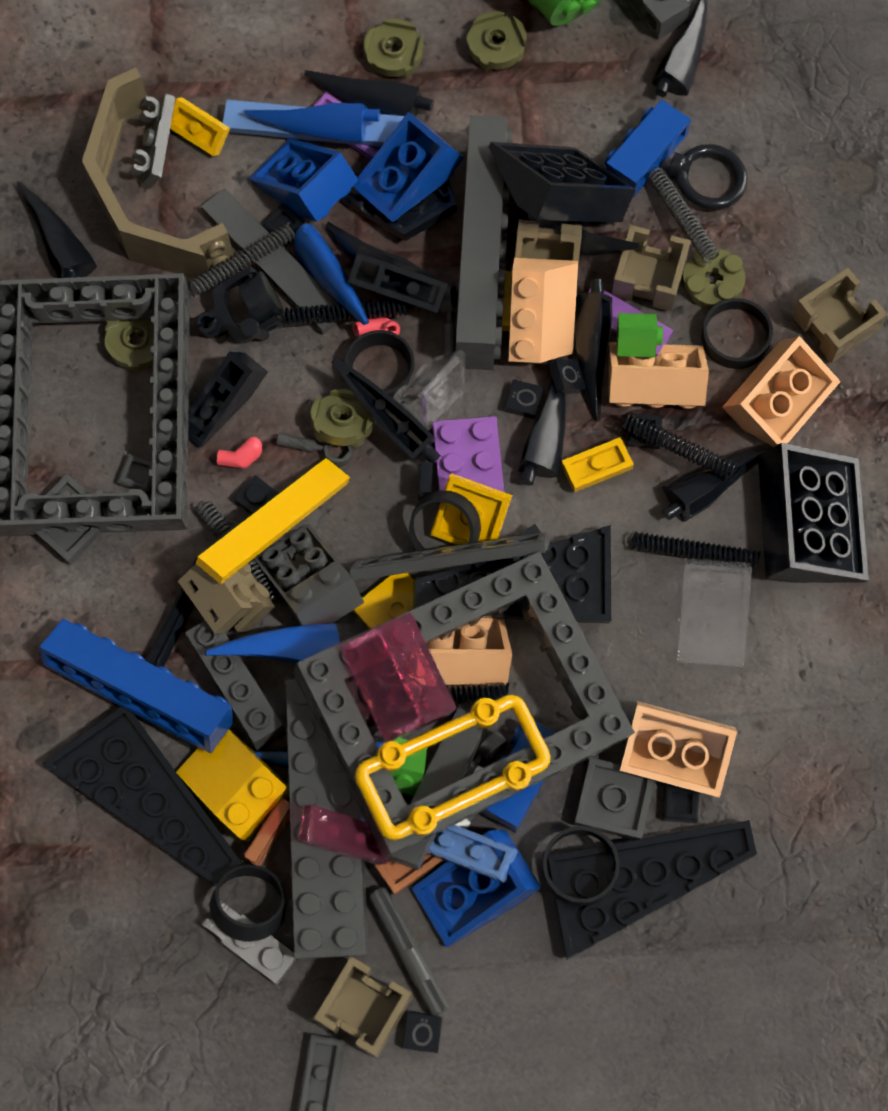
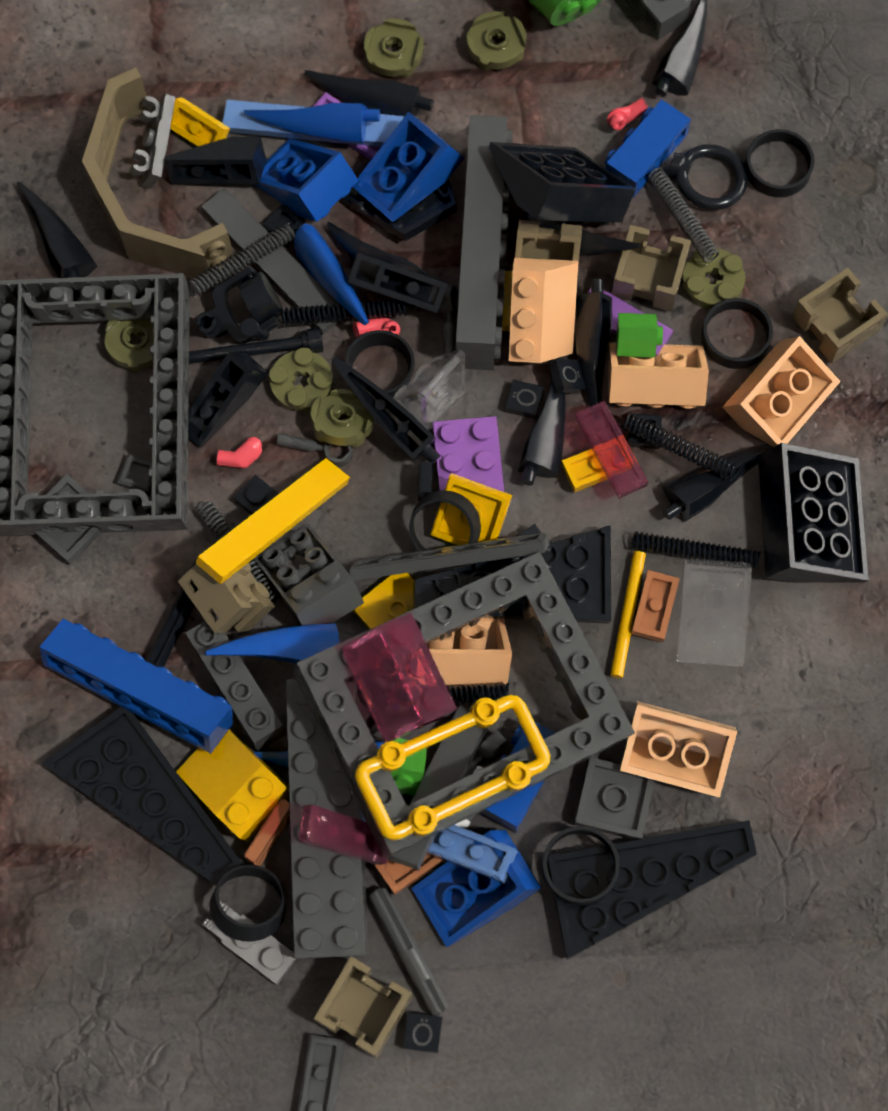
(219, 162): none -> black slope
(294, 364): none -> olive plate
(311, 339): none -> black piece
(611, 449): none -> clear pink tile
(622, 116): none -> coral arm
(627, 615): none -> yellow bar
(655, 606): none -> nougat plate
(680, 805): black tile -> none
(791, 138): none -> black tyre

